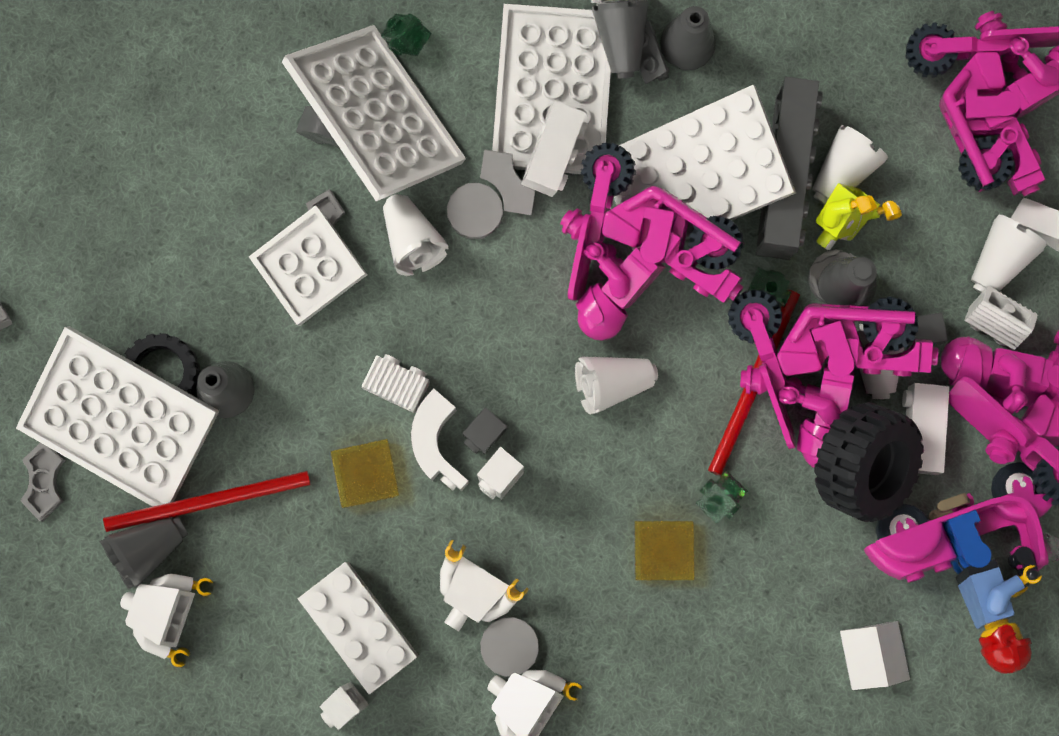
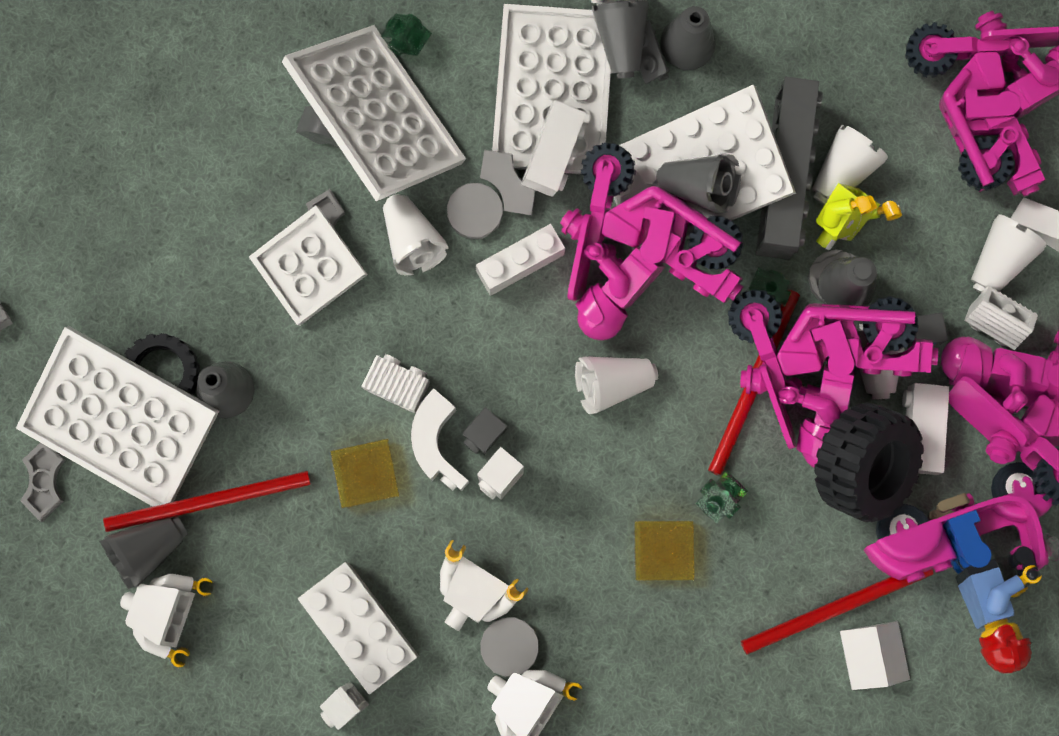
(520, 259): none -> white brick
(702, 181): none -> dark grey cone
(825, 613): none -> red piece

